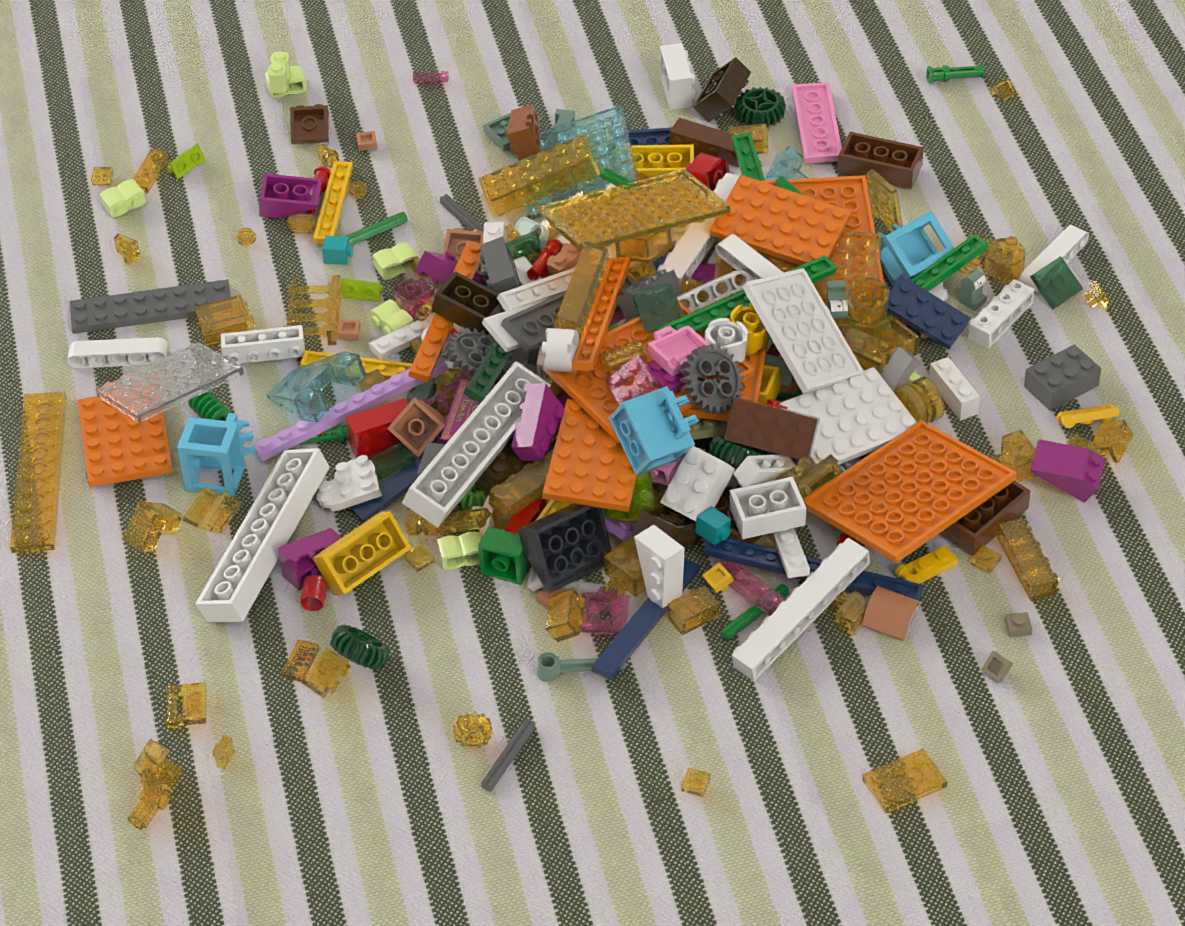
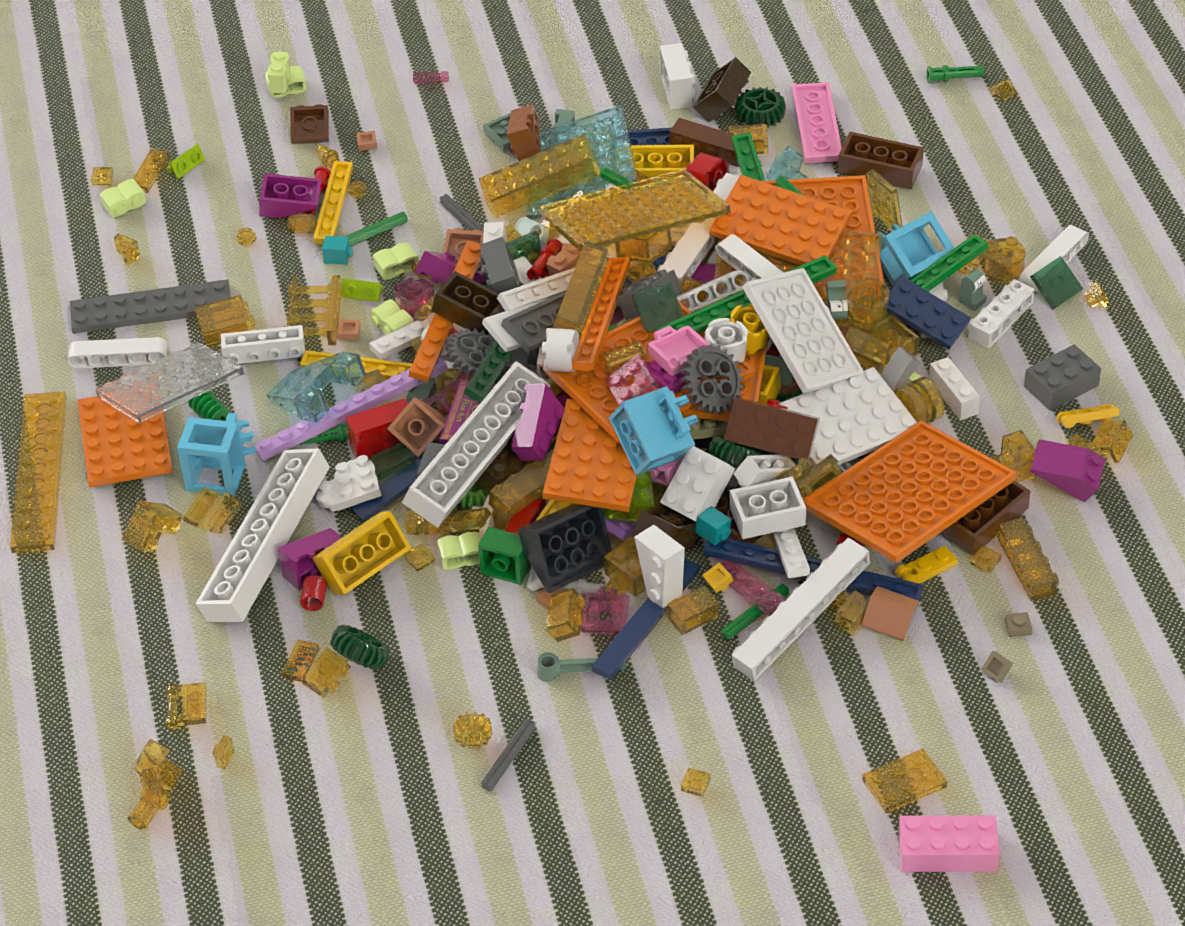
(949, 843): none -> bright pink brick

